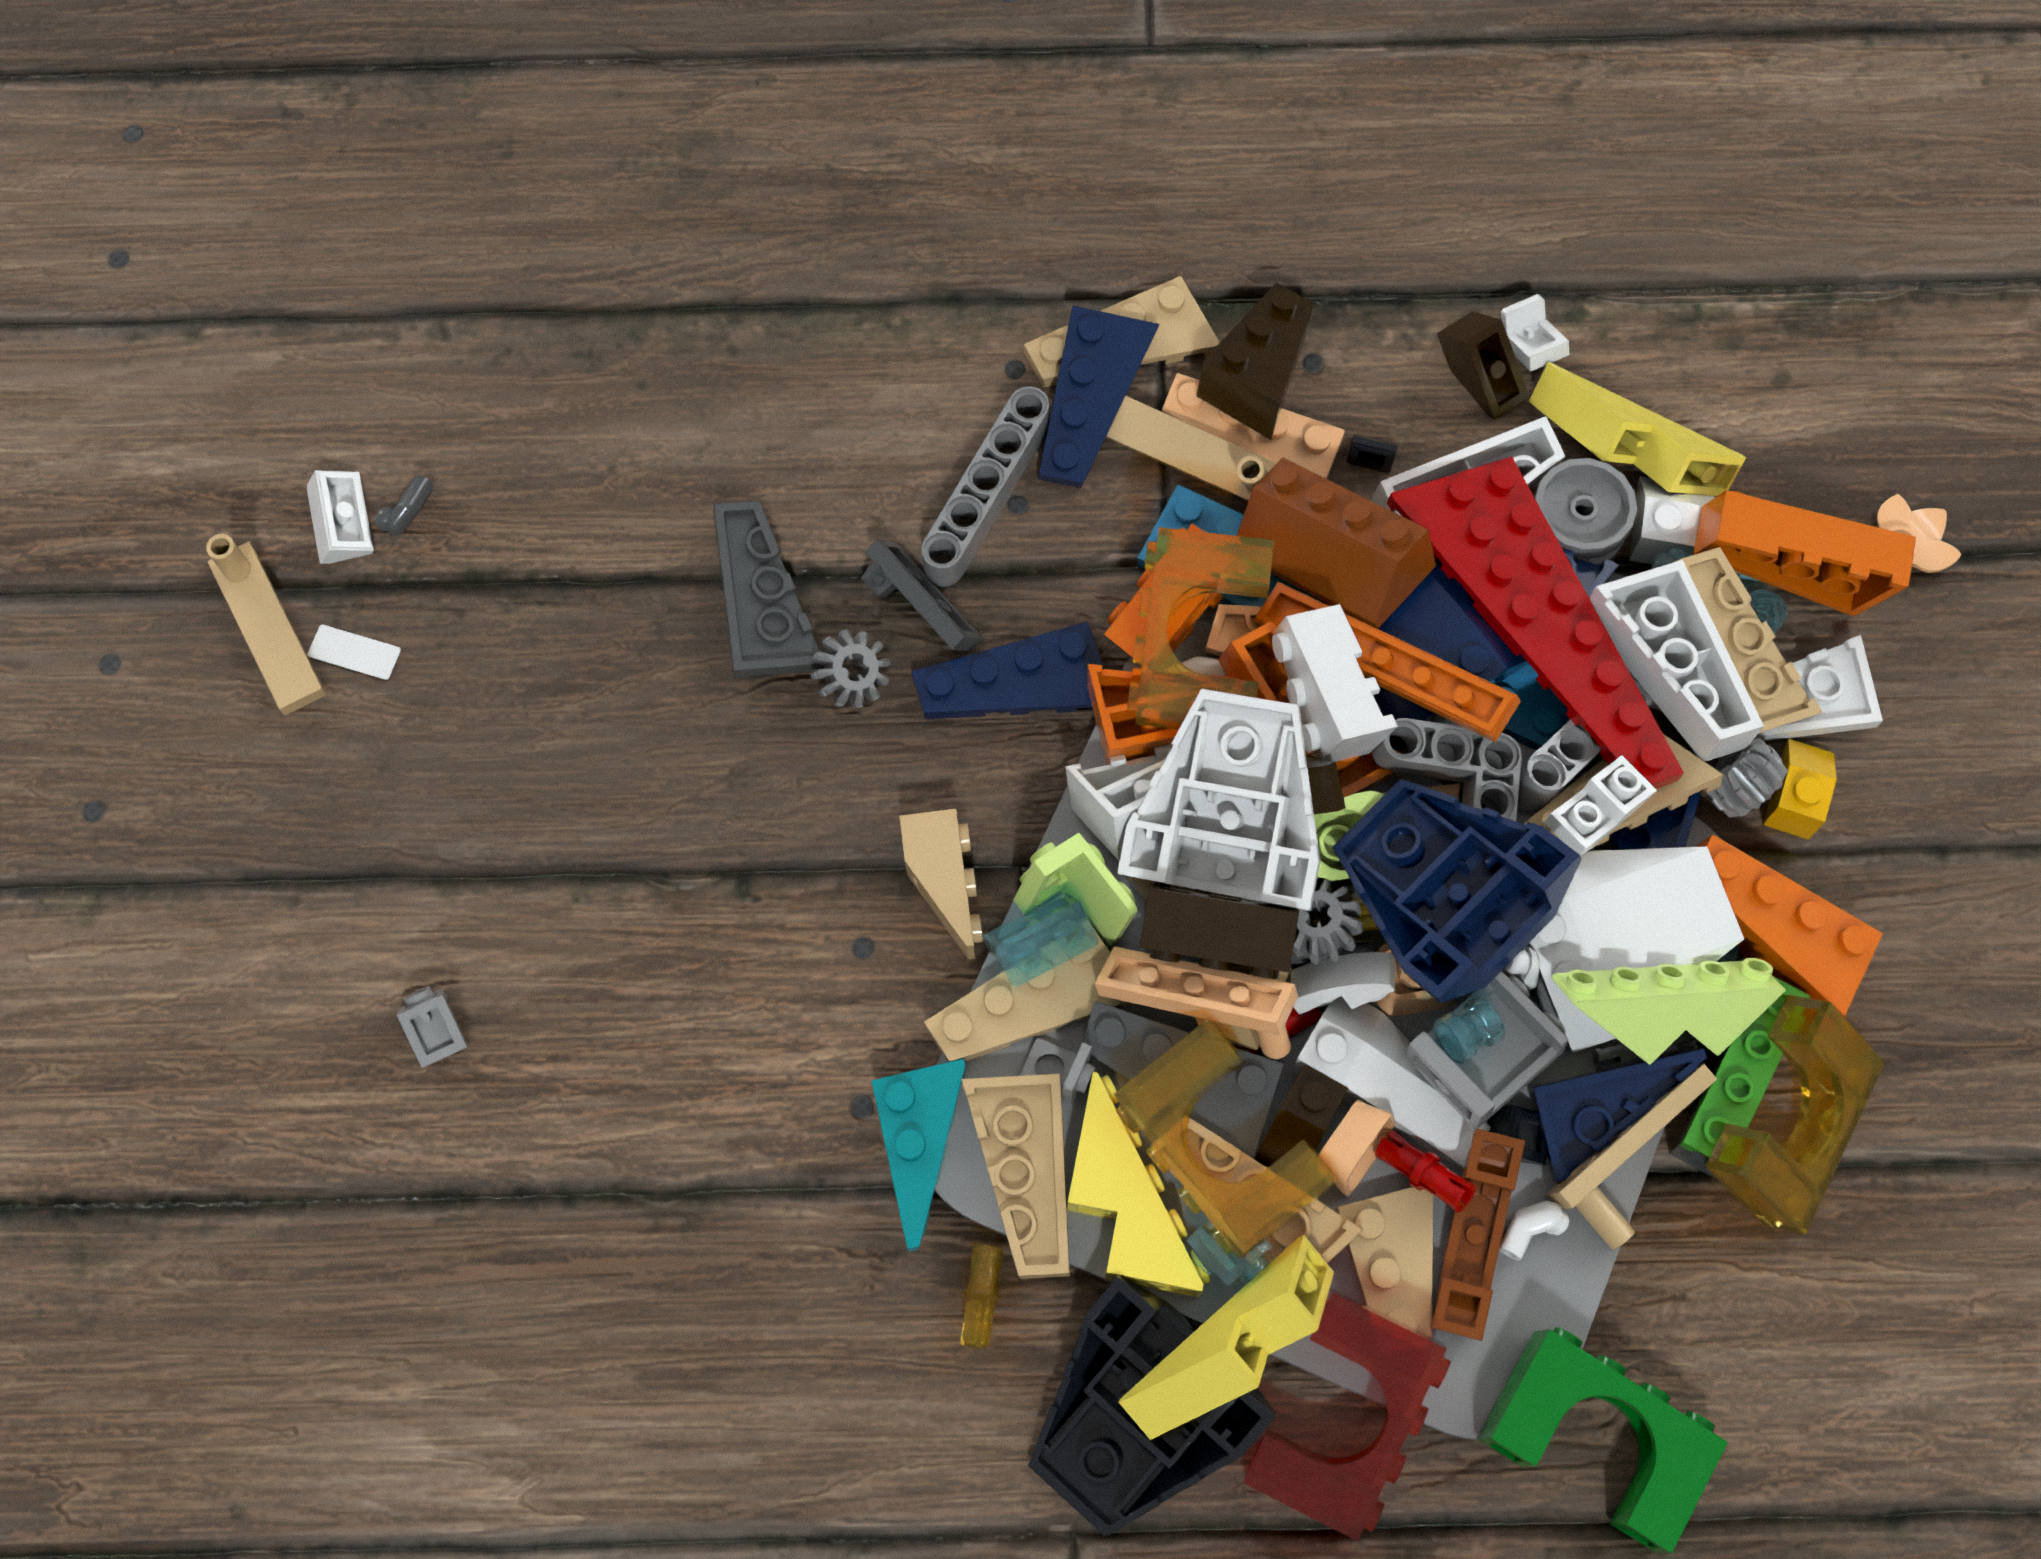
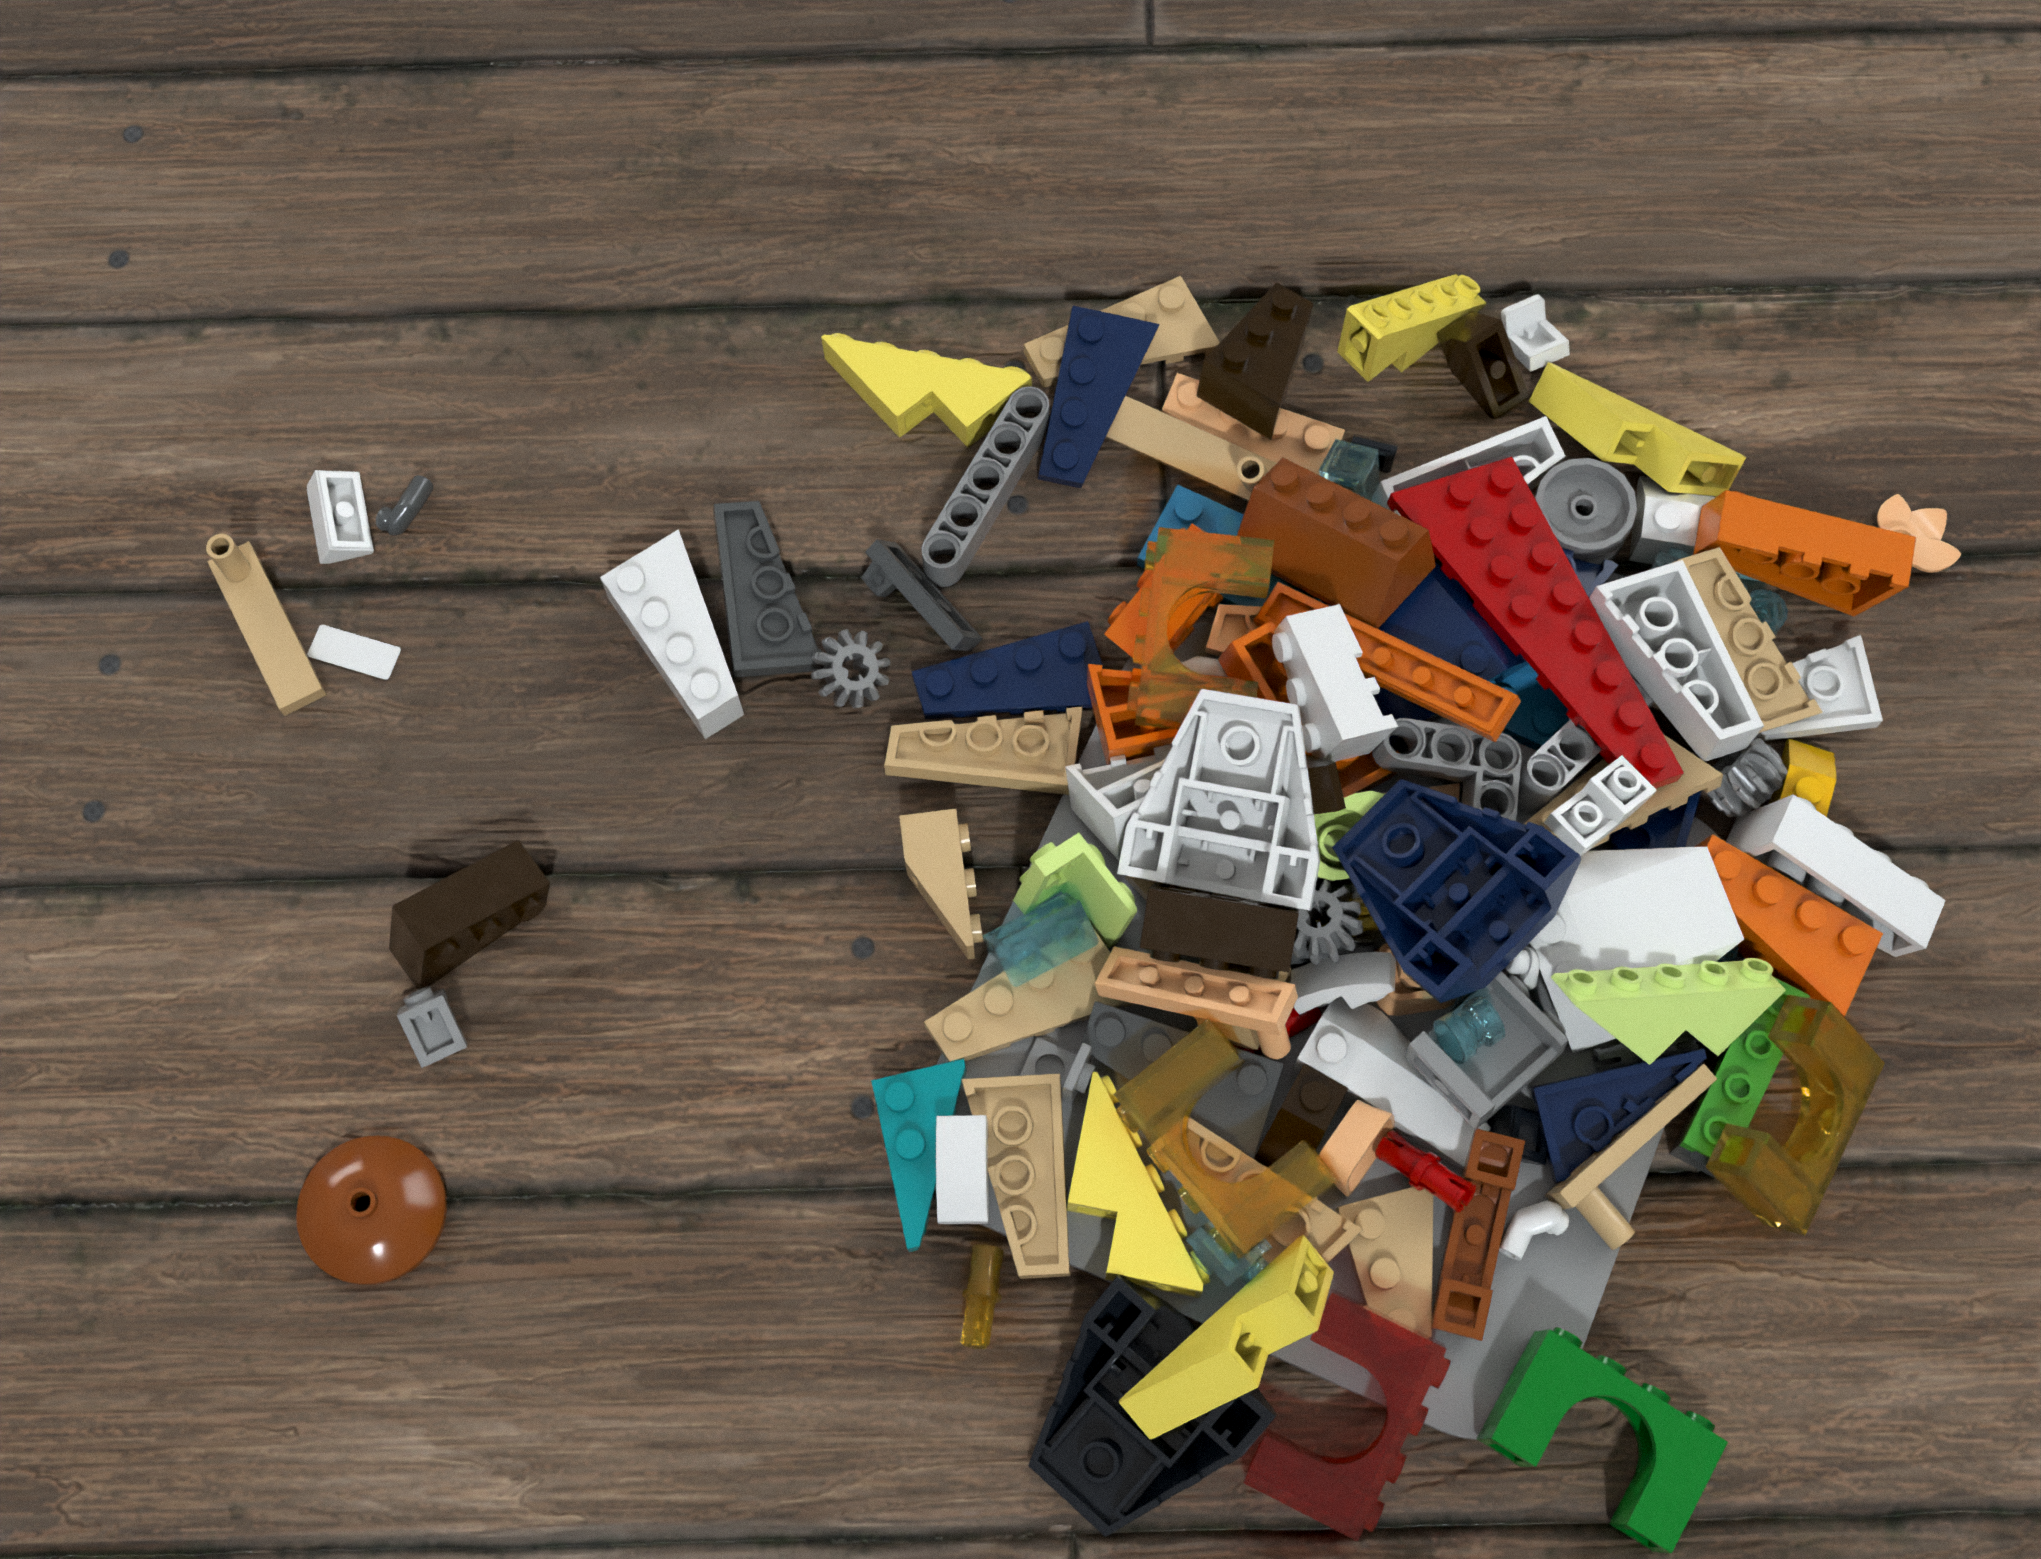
(397, 1227): none -> dark orange dish
(465, 913): none -> dark brown wedge
(671, 622): none -> white wedge
(912, 385): none -> light yellow slope
(962, 1169): none -> white slope
(990, 752): none -> tan wing
(1352, 467): none -> clear light blue panel
(1404, 323): none -> light yellow slope
(1840, 869): none -> white wedge

